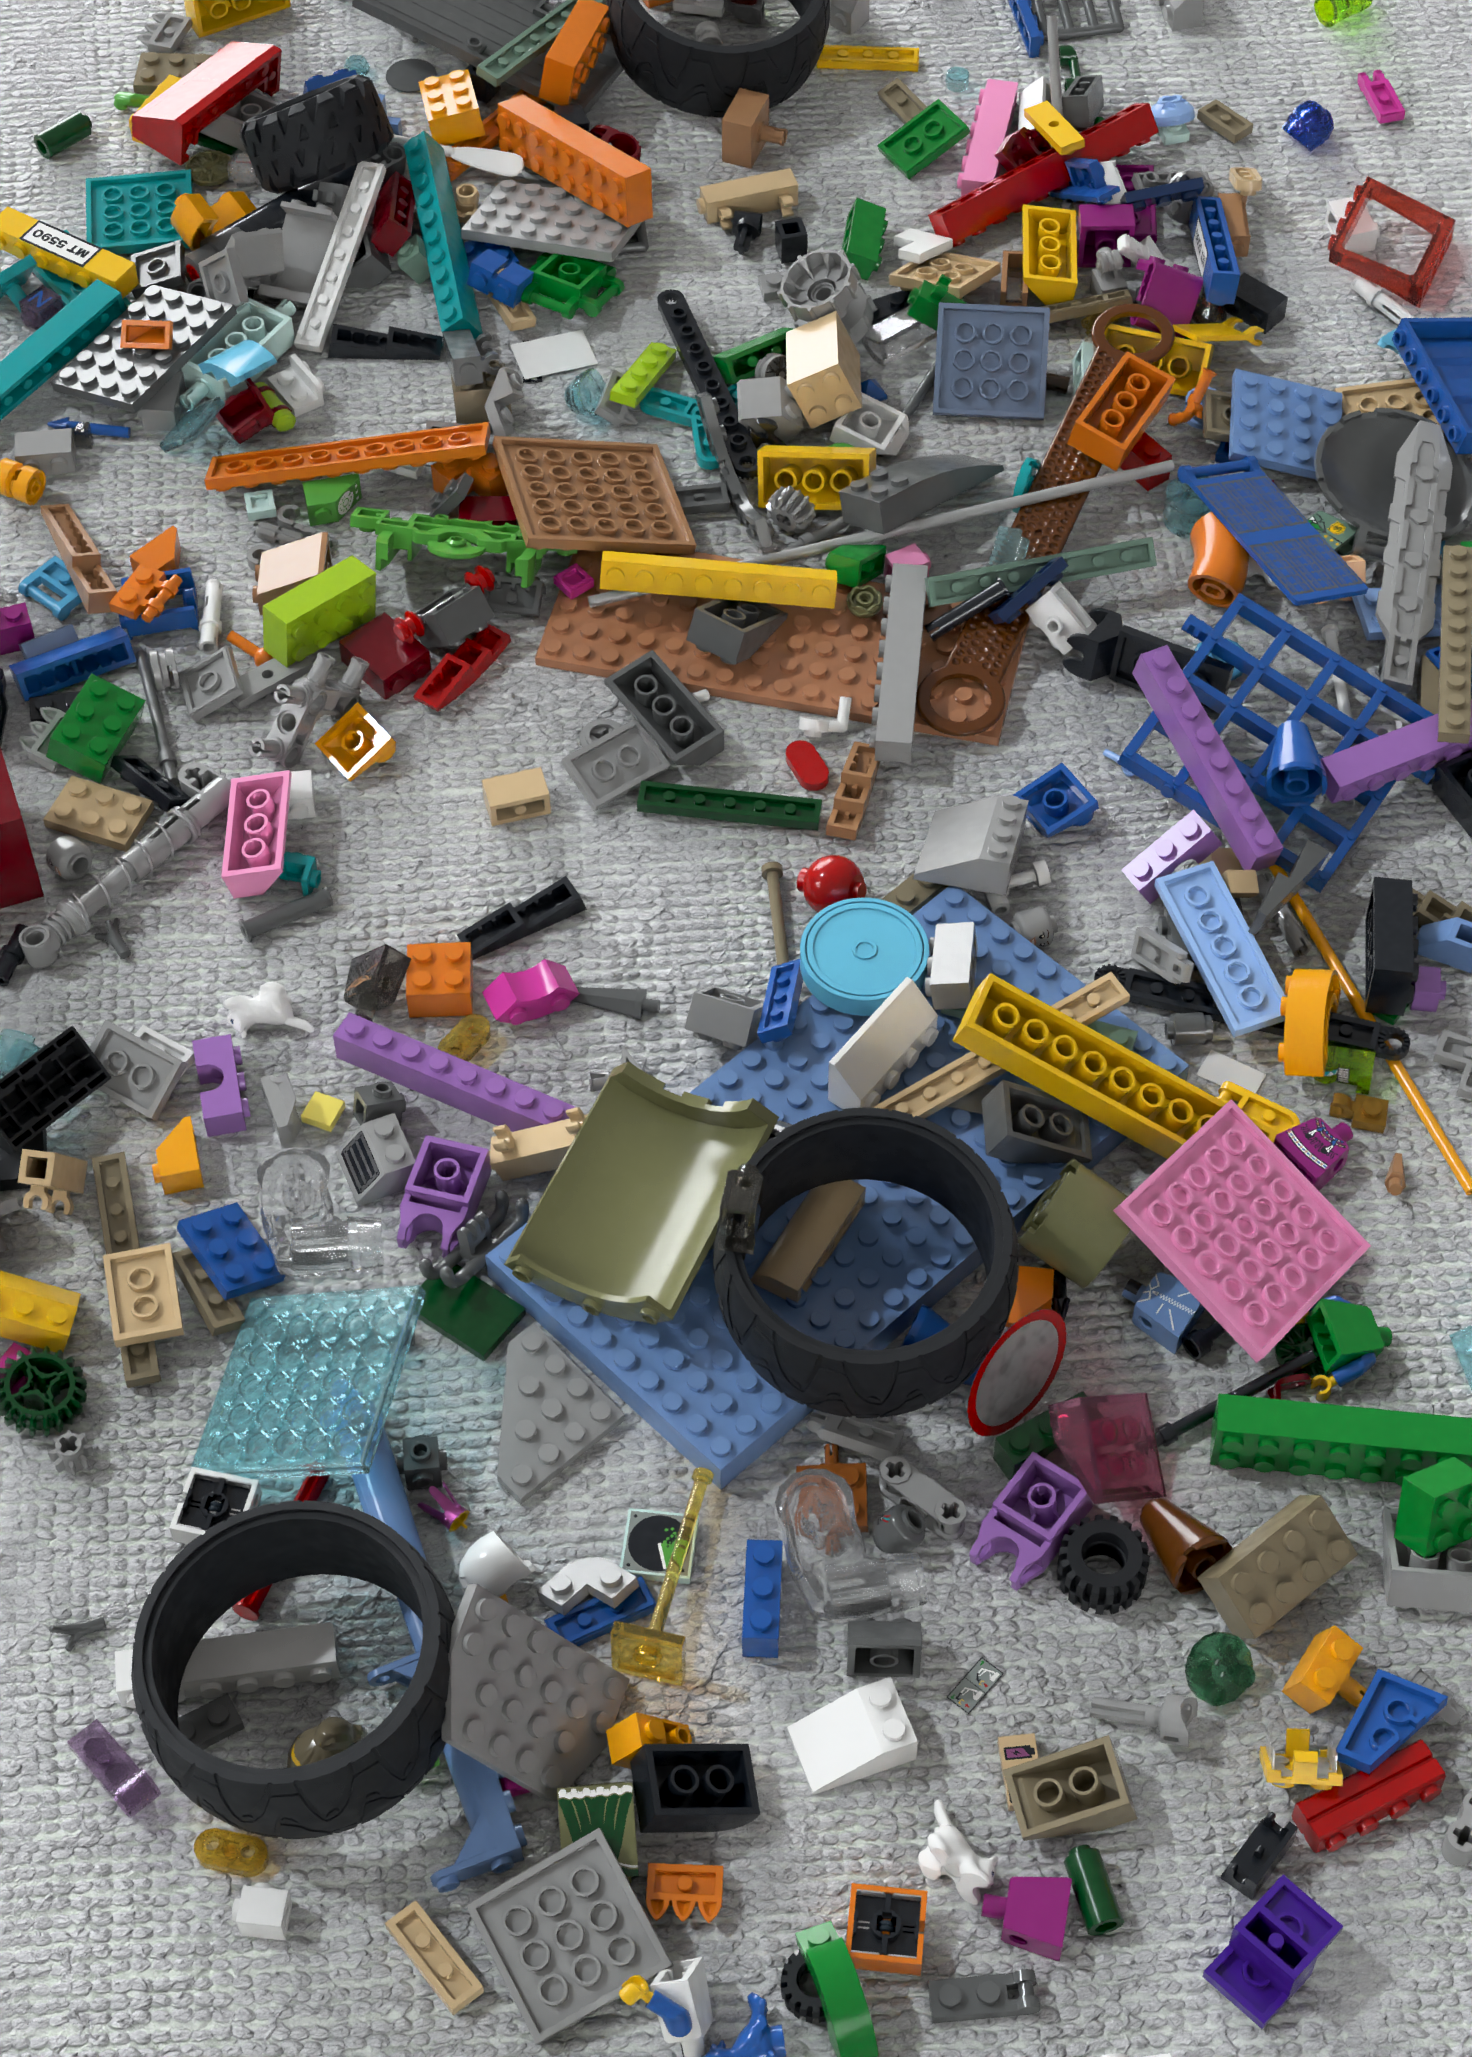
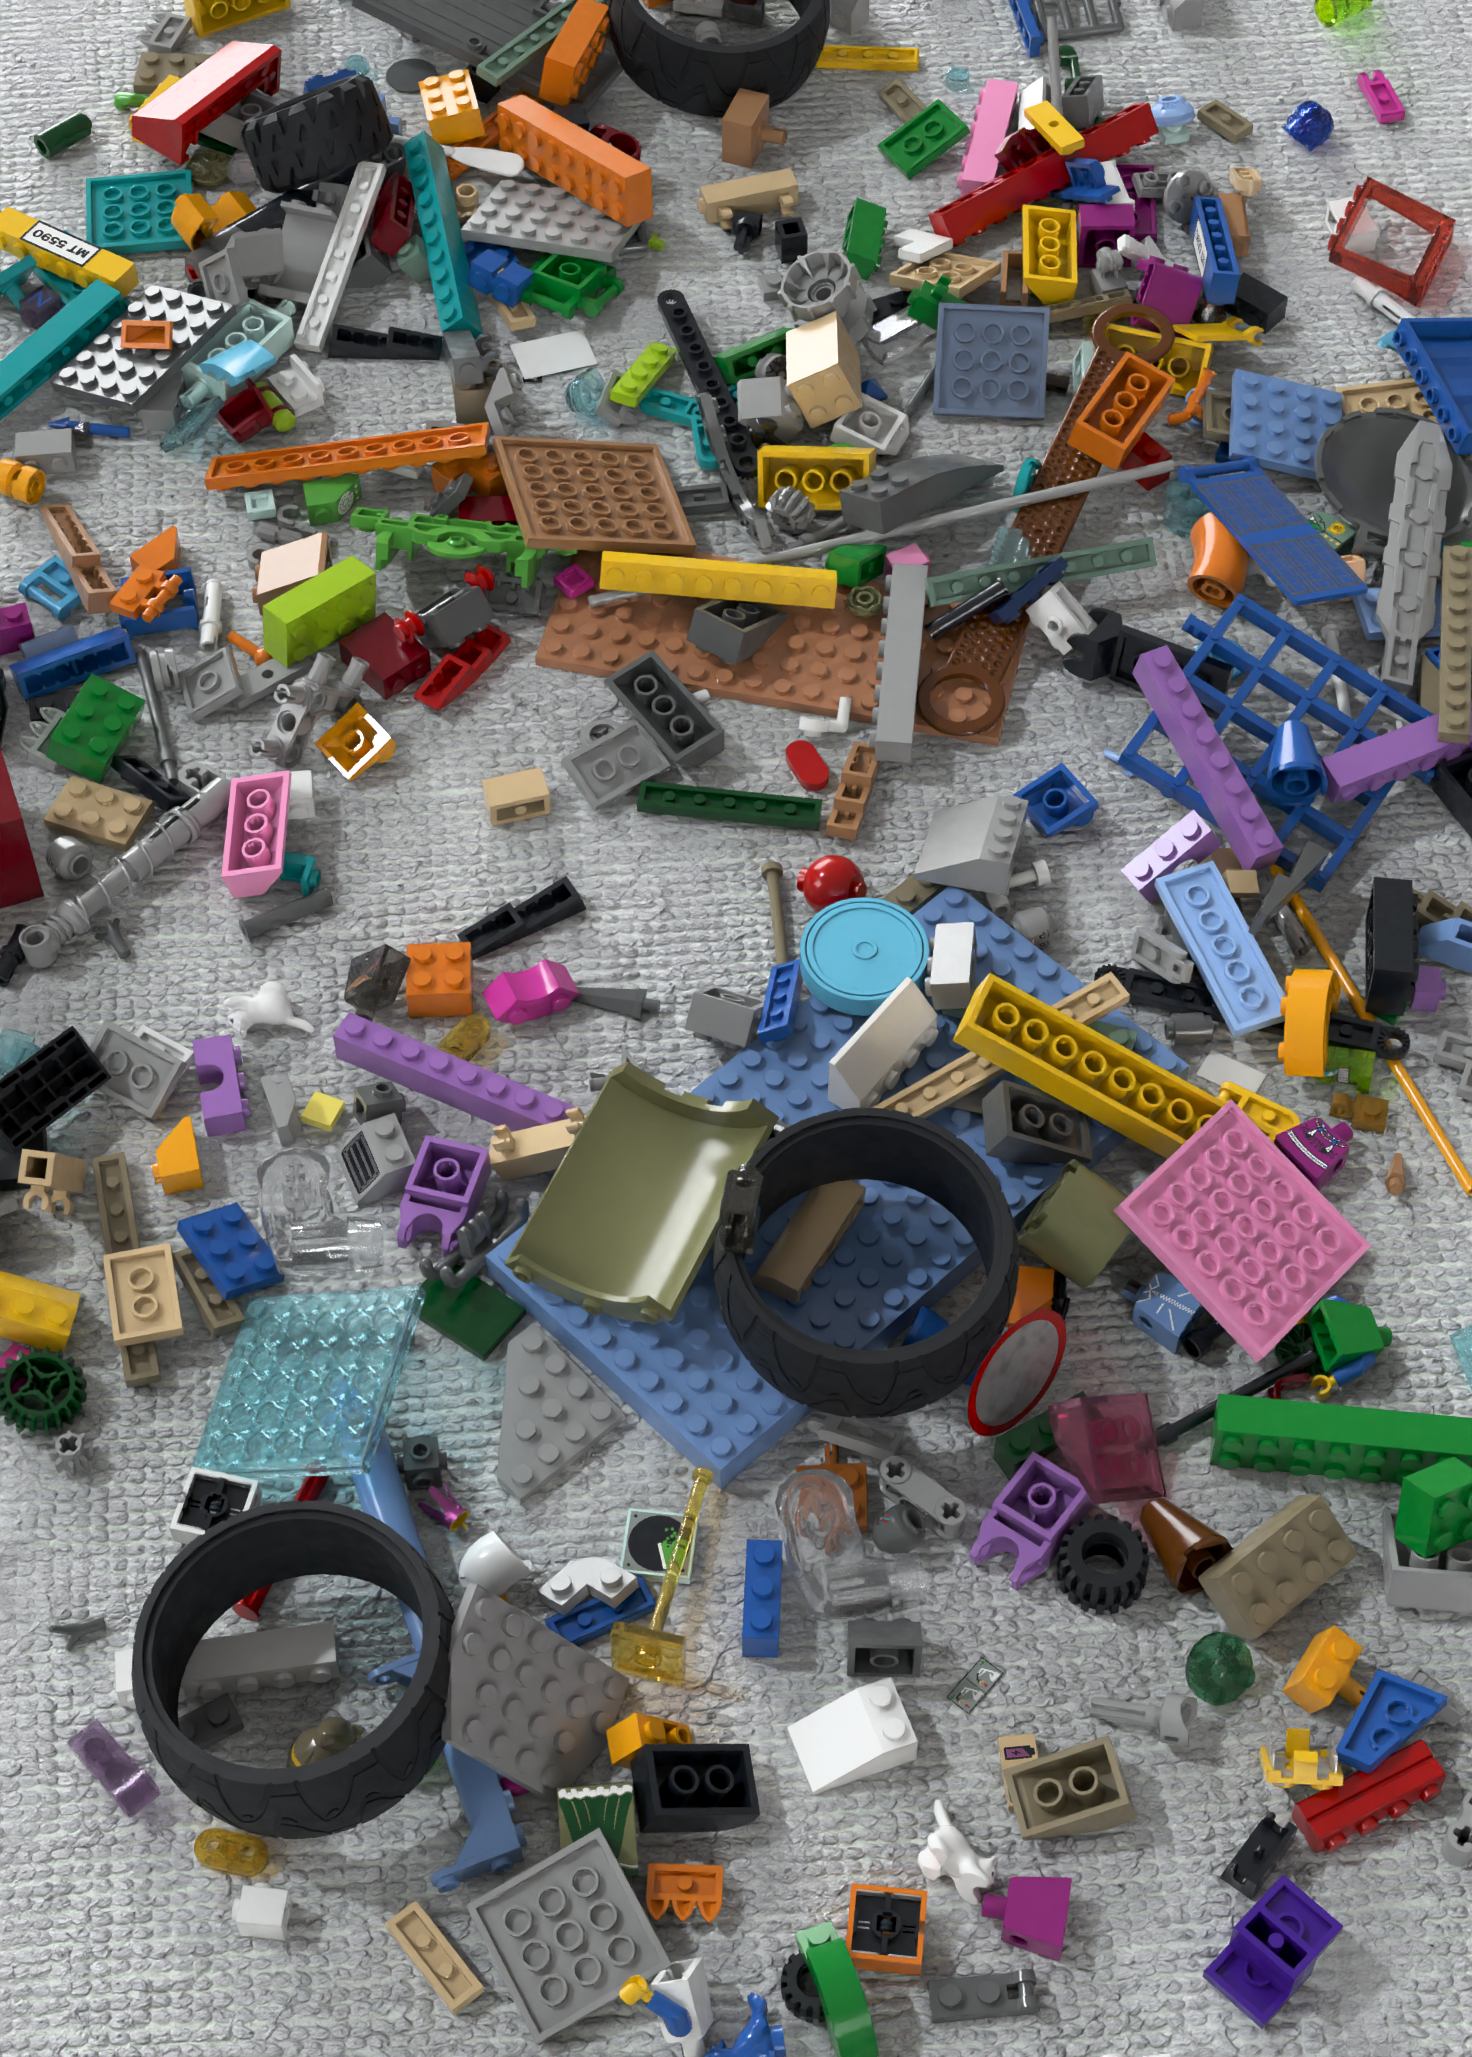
(160, 267): dark grey plate -> none
(655, 242): none -> lime piece
(1093, 1890): dark green brick -> none
(1164, 194): dark blue plate -> none

